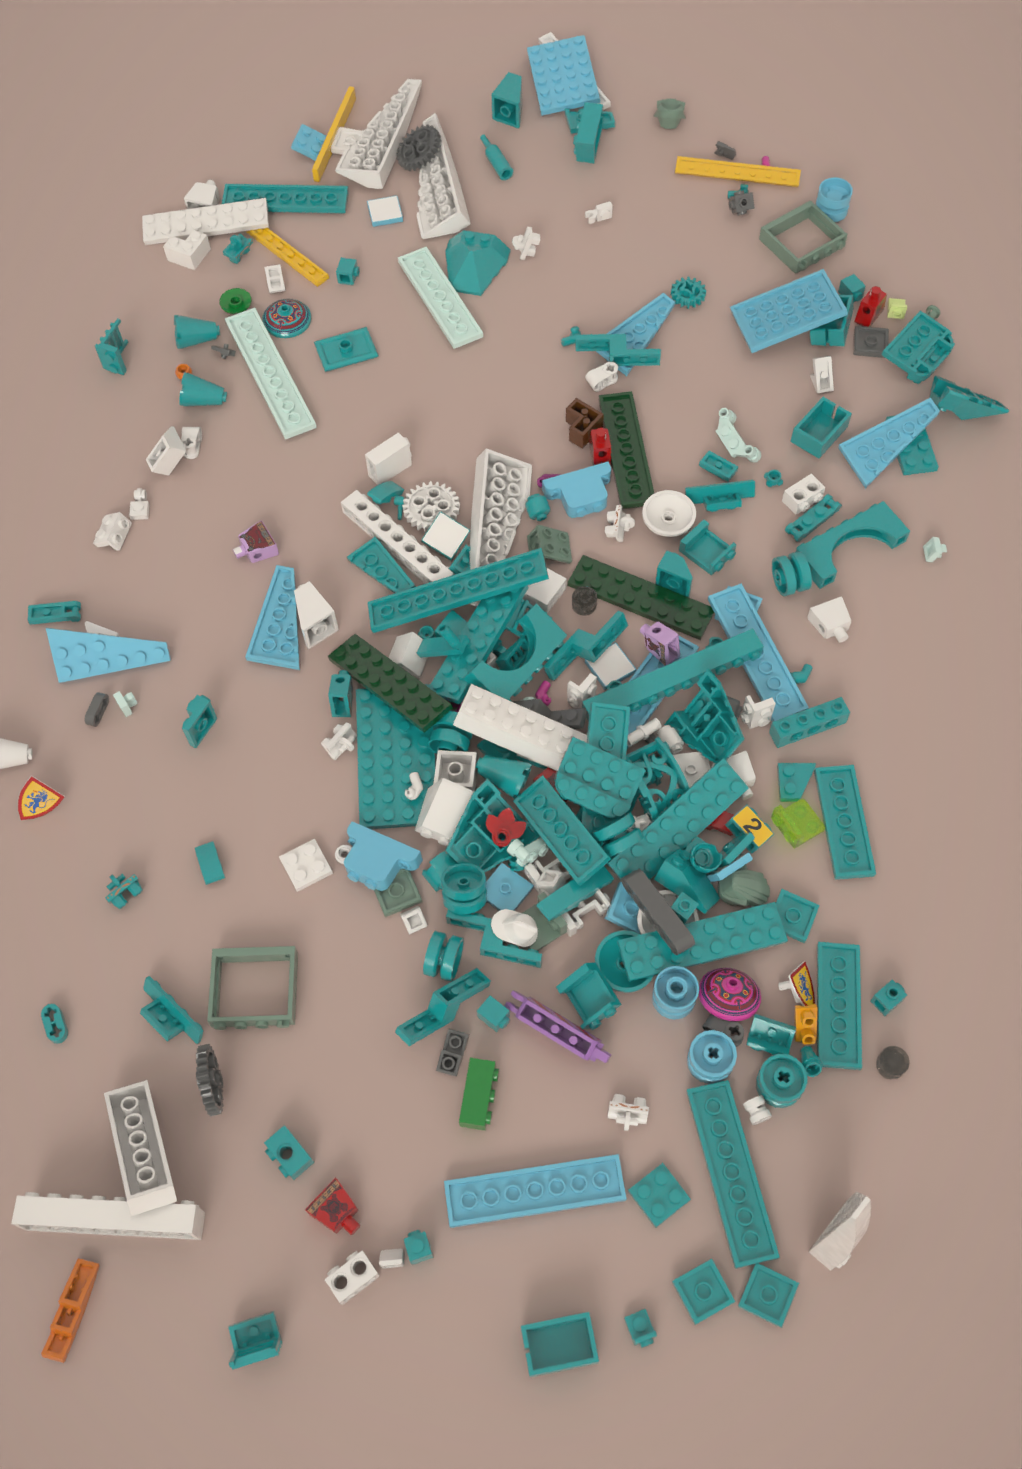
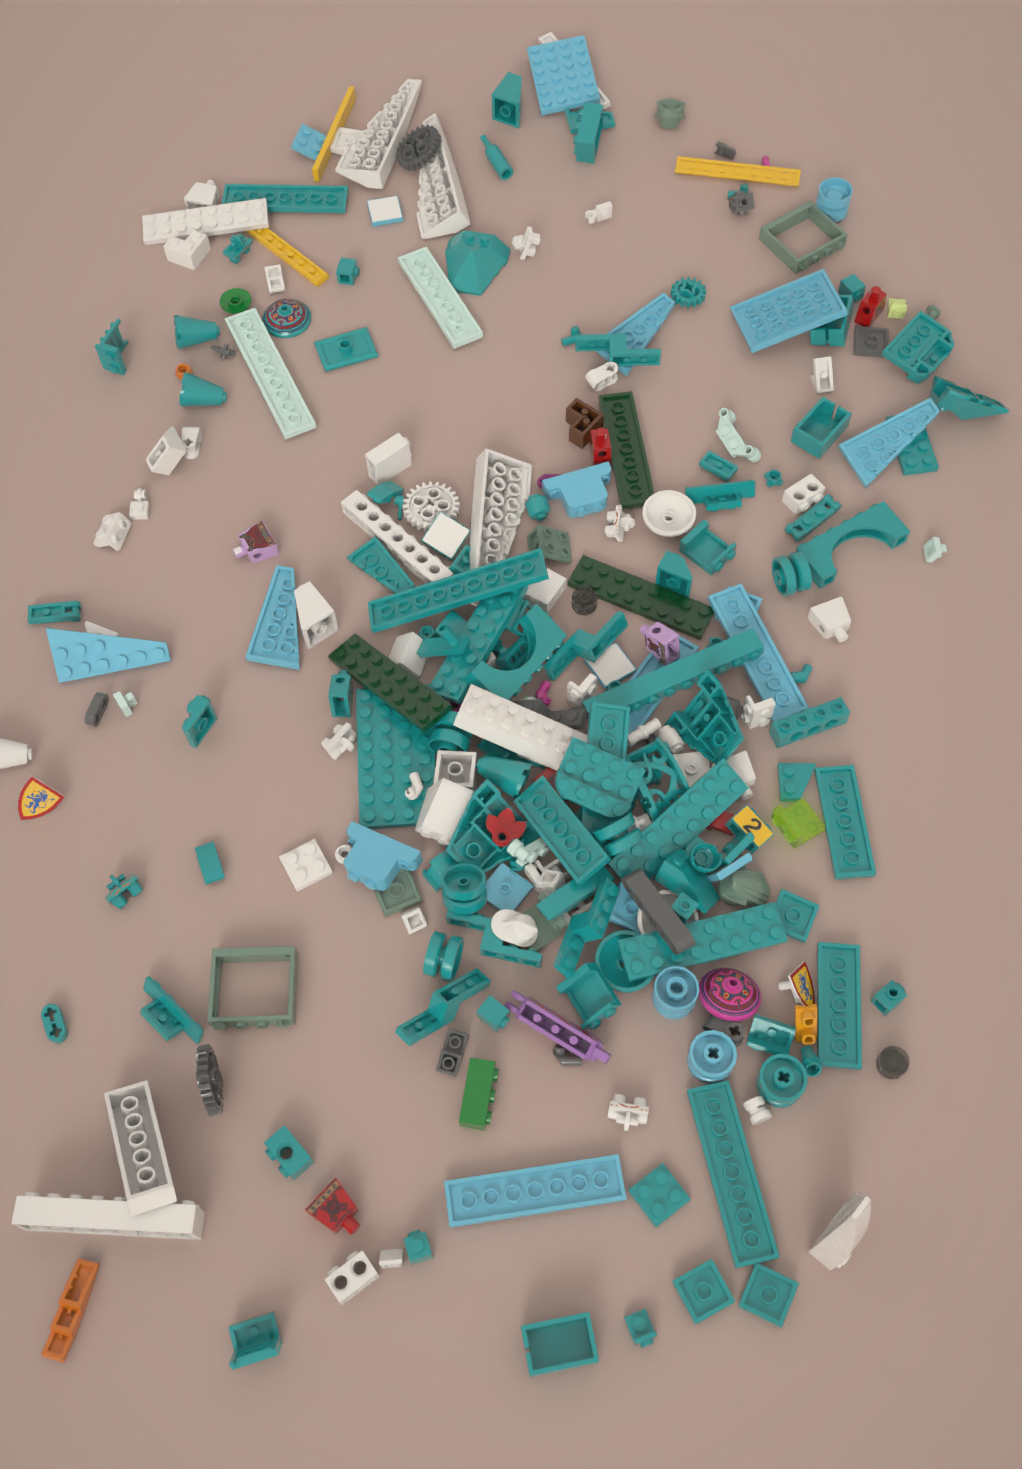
(565, 1058): none -> dark grey arm
(586, 927): none -> teal bracket

